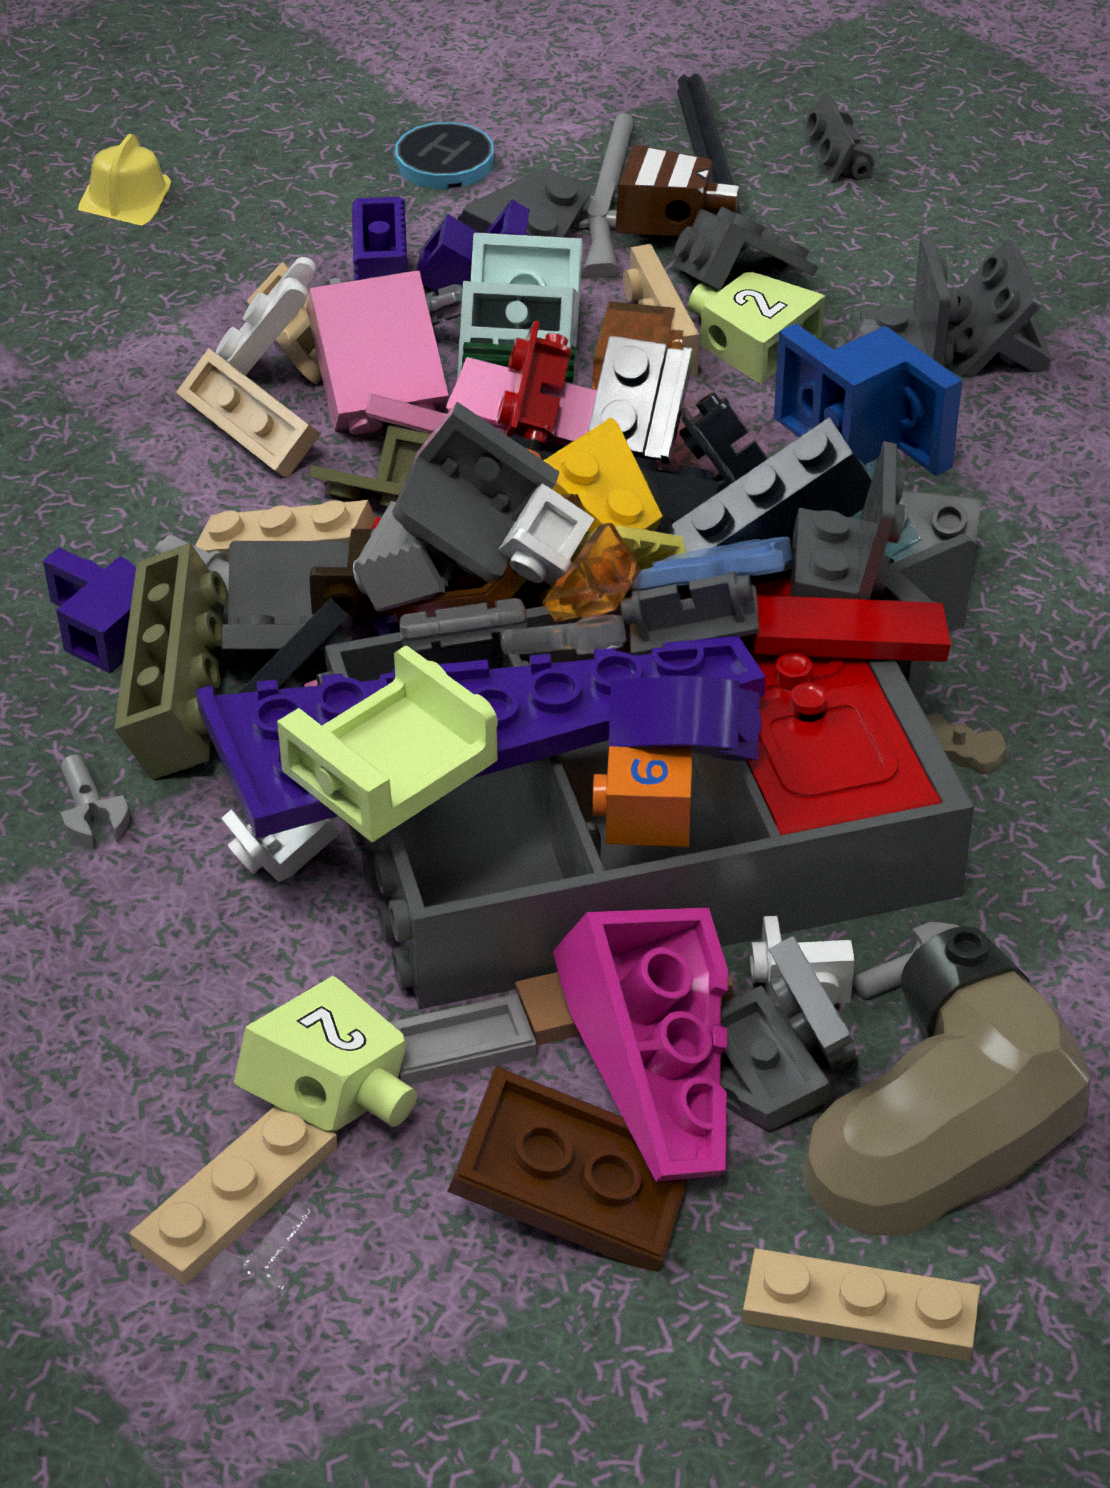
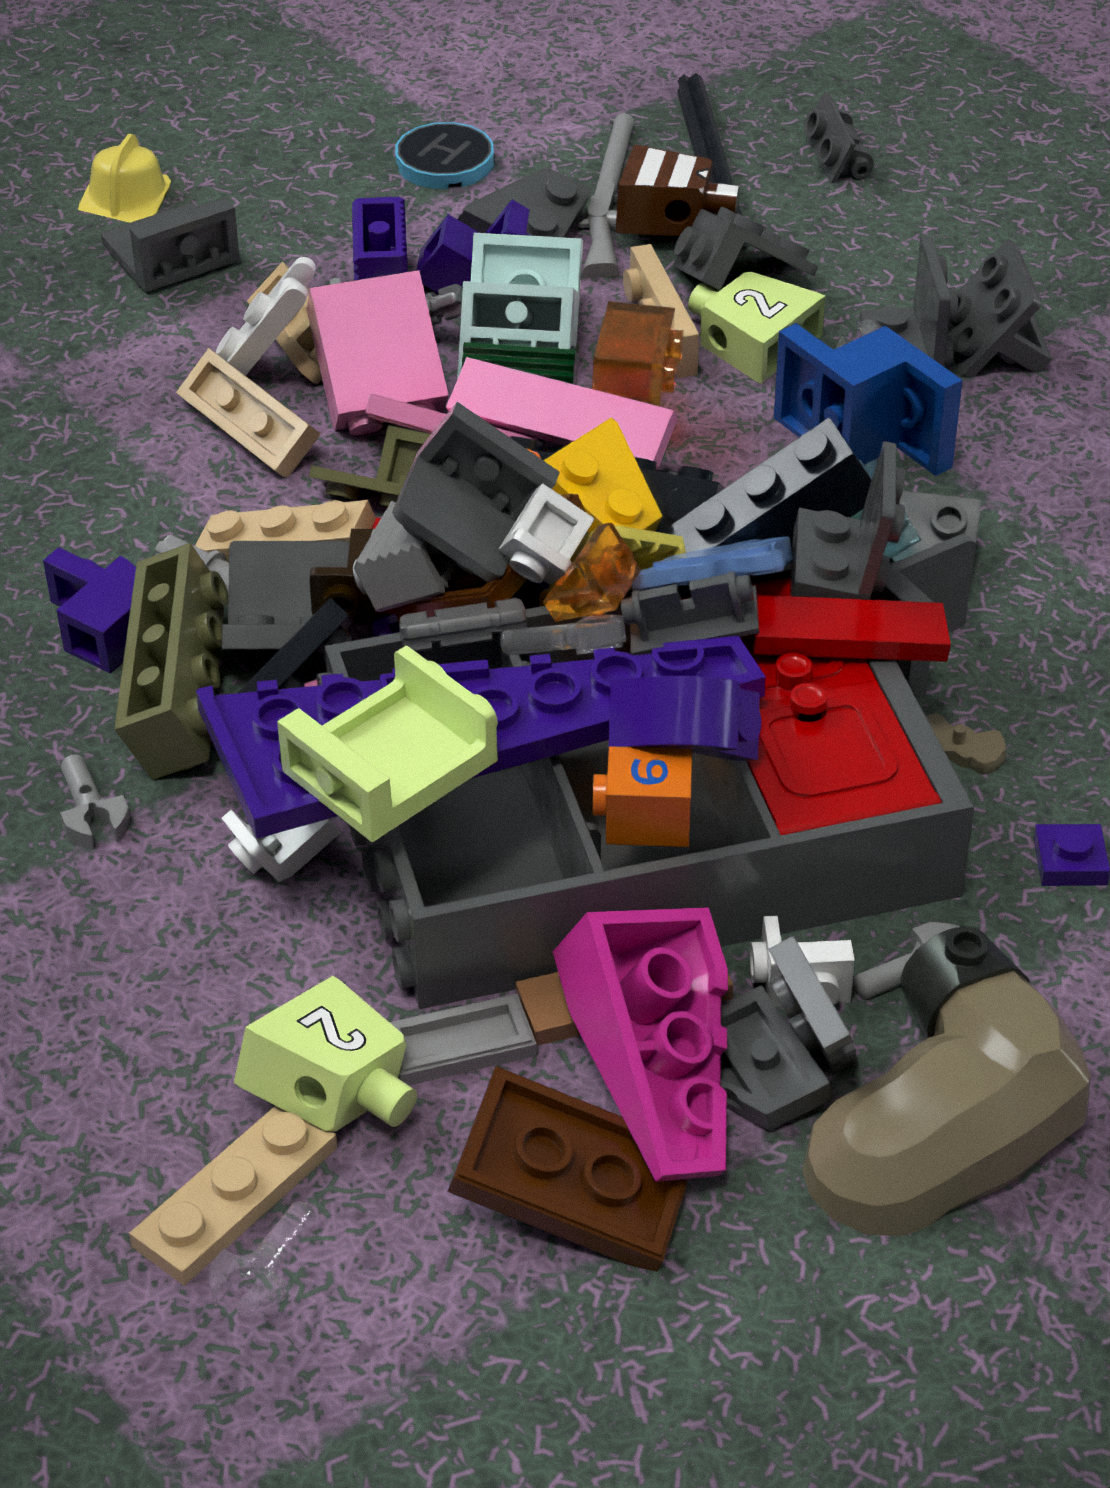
(176, 243): none -> dark grey bracket
(537, 365): red hinge -> none
(645, 393): plate -> none
(714, 433): black hinge -> none
(861, 1304): tan plate -> none
(1071, 855): none -> dark purple plate

